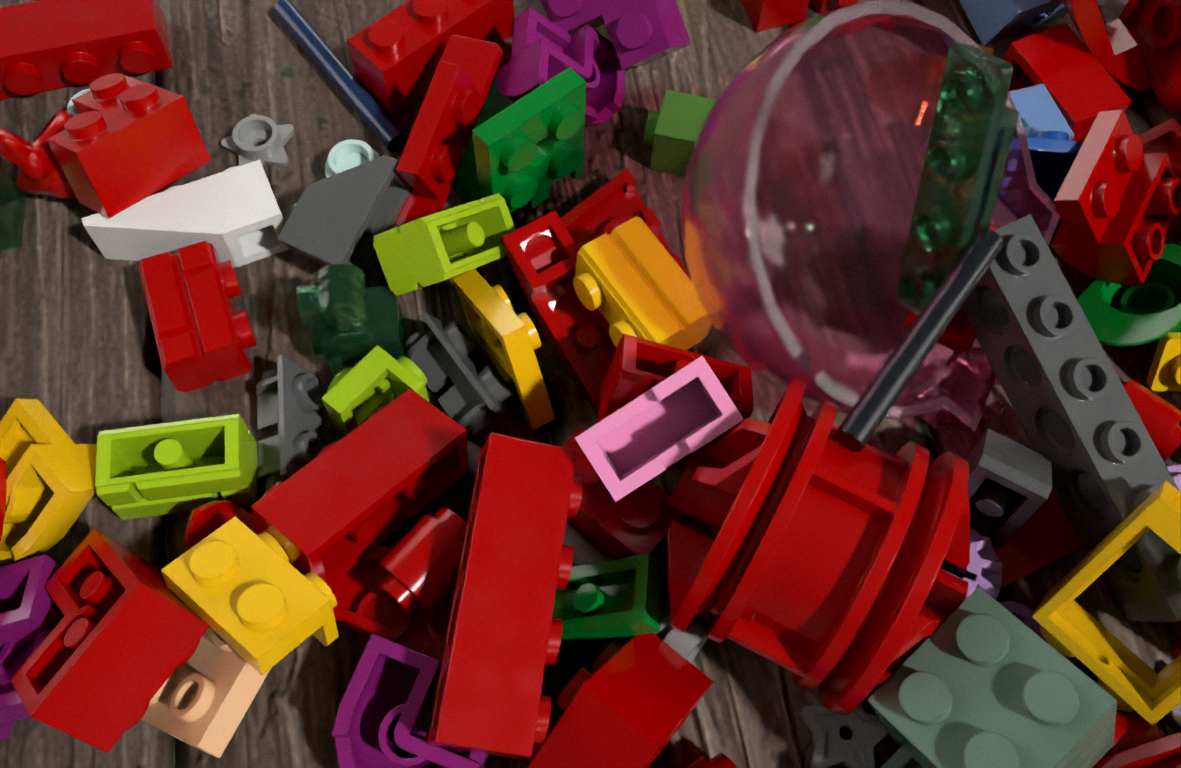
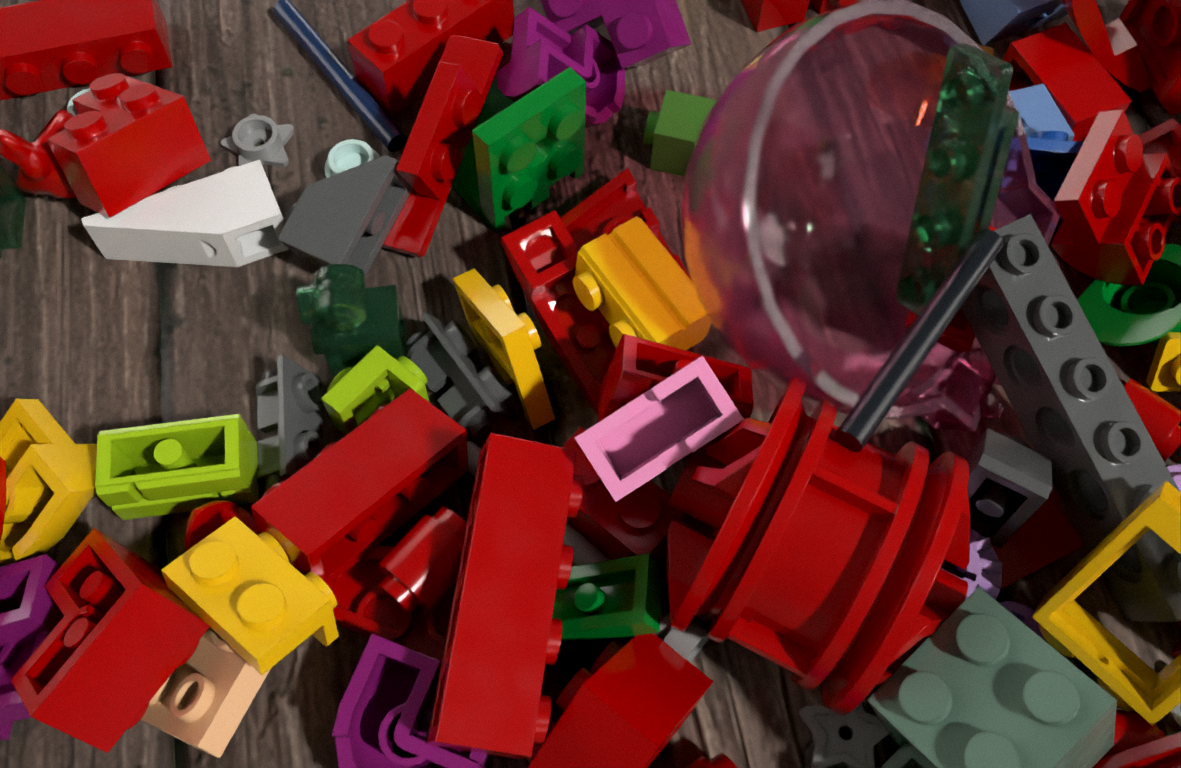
(196, 316): red brick -> none
(443, 244): lime brick -> none

